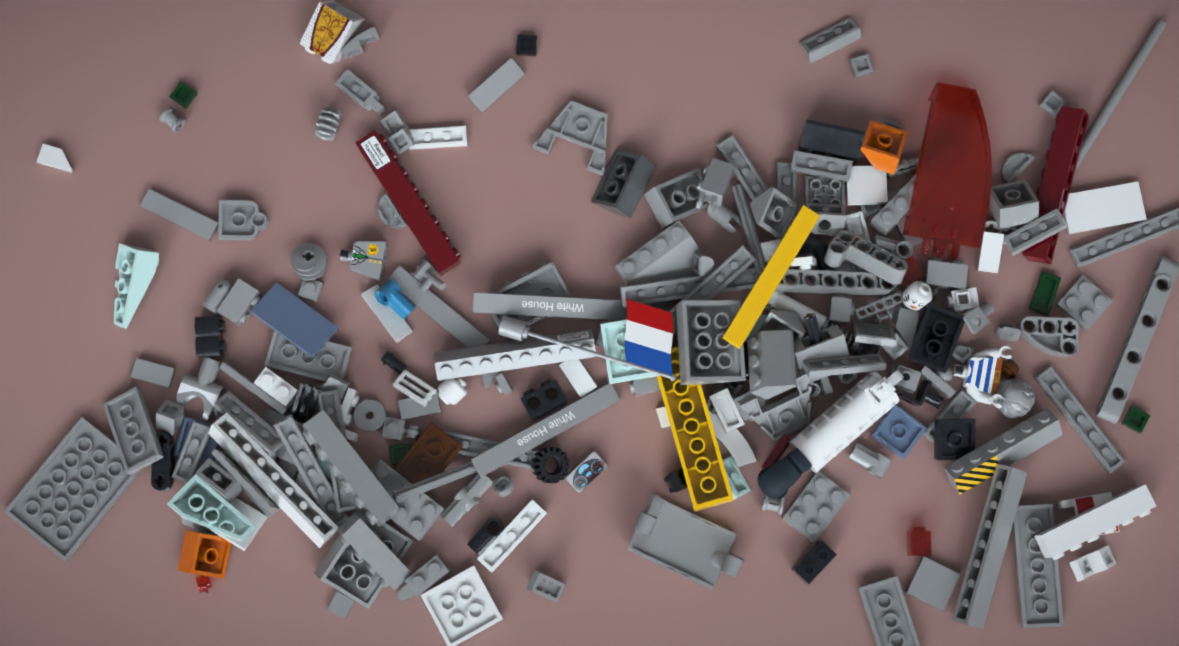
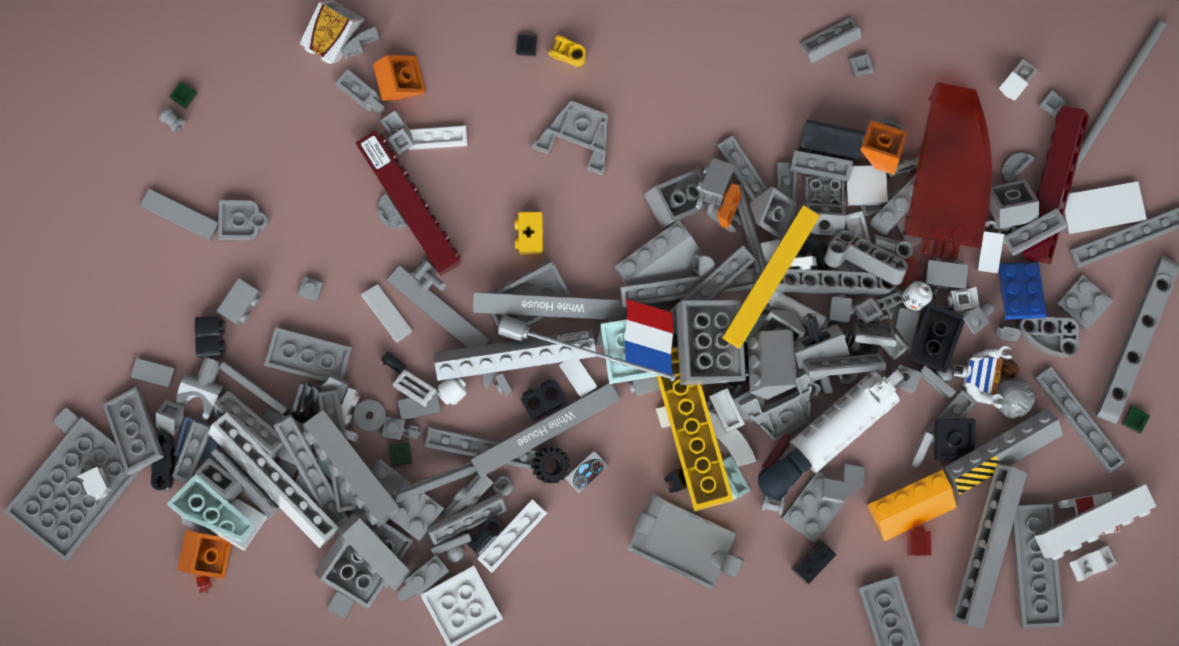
(54, 158): white tile -> none
(66, 420): none -> light grey tile
(96, 483): none -> white window
(135, 273): light aqua wedge -> none
(217, 295): light grey piece -> none
(276, 387): white brick -> none
(294, 320): sand blue tile -> none
(309, 261): light grey piece -> none
(328, 123): light grey gear -> none
(367, 258): light grey torso -> none
(391, 295): dark azure piece -> none
(399, 77): none -> orange slope
(428, 455): reddish brown tile -> none
(453, 547): none -> light grey tile
(466, 519): none -> light grey tile
(496, 85): light grey slope -> none
(534, 222): none -> yellow brick
(545, 586): light grey tile -> none
(564, 50): none -> yellow piece
(623, 183): dark grey slope -> none
(731, 201): none -> orange plate
(840, 490): none -> light grey tile
(868, 310): none -> light grey tile
(874, 463): light grey piece -> none
(898, 431): sand blue tile -> none
(912, 505): none -> light orange slope
(922, 447): none -> light grey tile
(923, 395): black bracket -> none
(933, 583): light grey tile -> none
(962, 353): light grey tile -> none
(1018, 79): none -> white slope
(1022, 290): none -> blue plate
(1044, 293): dark green tile -> none

